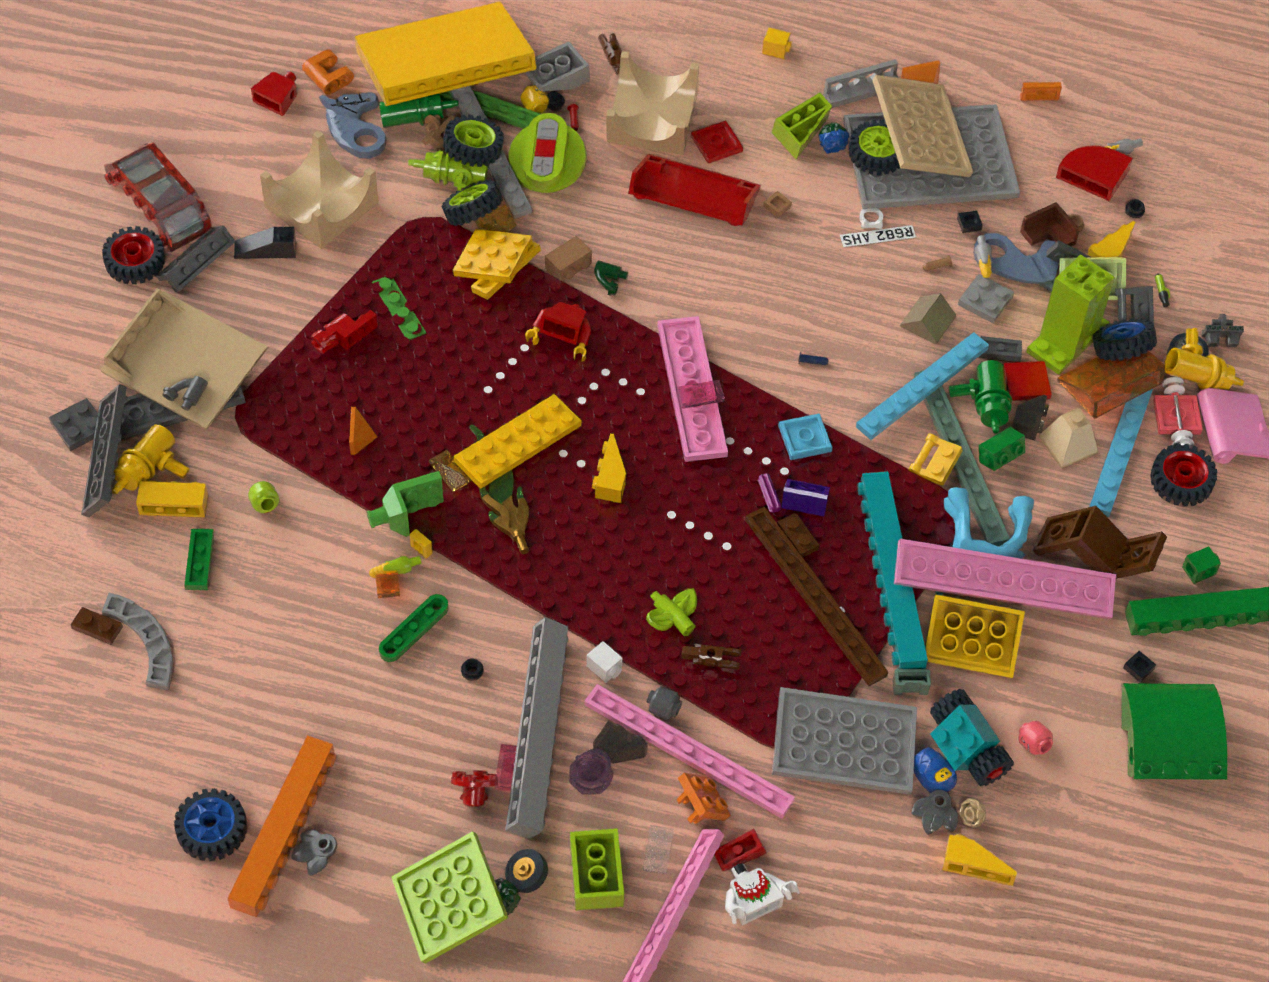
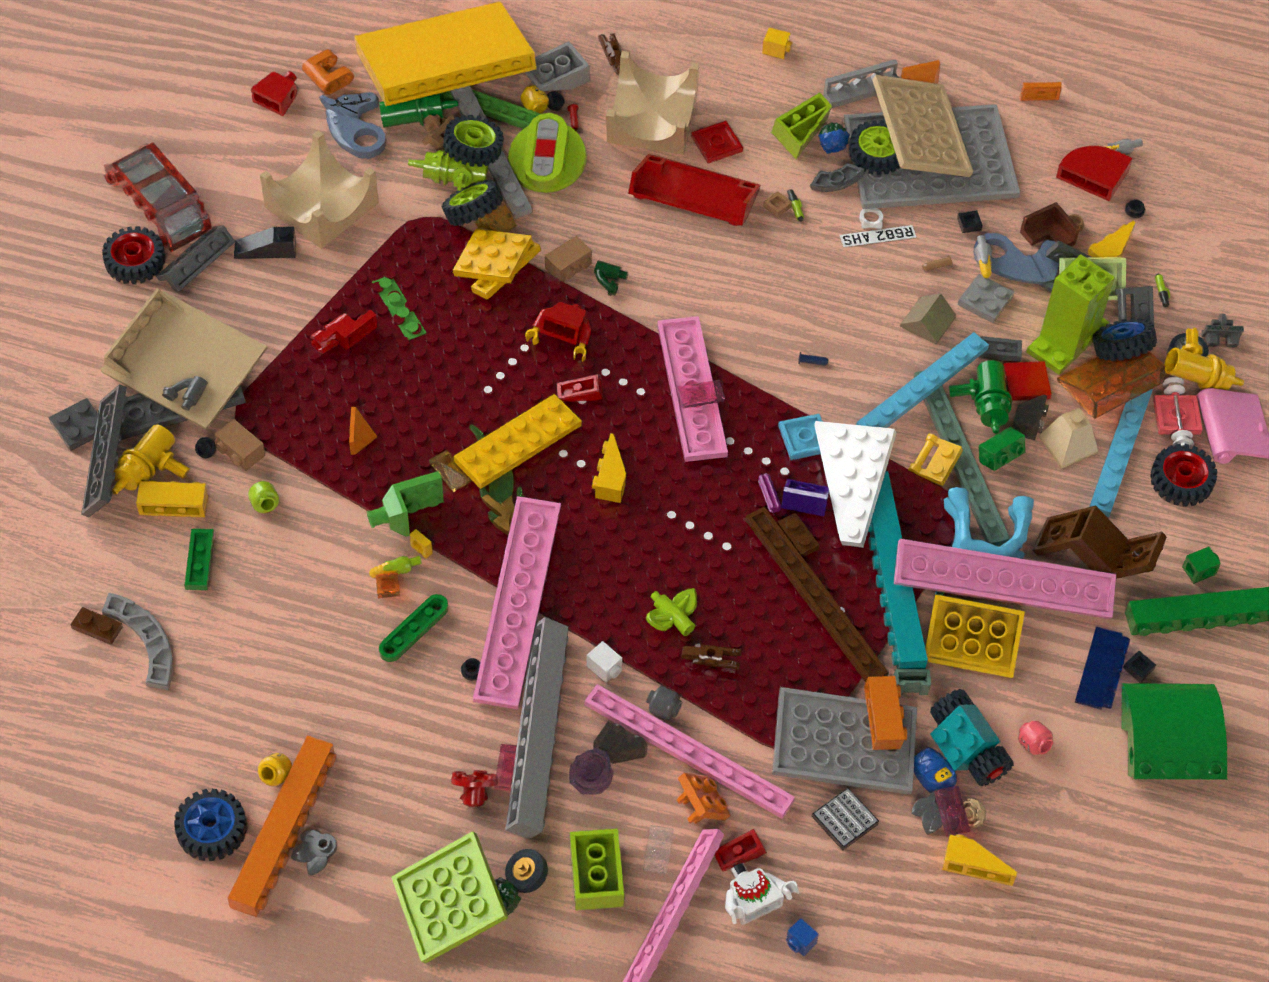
(205, 447): none -> black plate
(239, 445): none -> medium nougat brick
(274, 769): none -> yellow head
(517, 603): none -> bright pink plate
(580, 389): none -> red slope
(796, 205): none -> piece
(801, 937): none -> blue plate
(837, 179): none -> dark grey tile
(845, 819): none -> tile
(854, 471): none -> white wing
(885, 713): none -> orange brick
(952, 811): none -> clear pink plate
(1102, 669): none -> clear blue windscreen

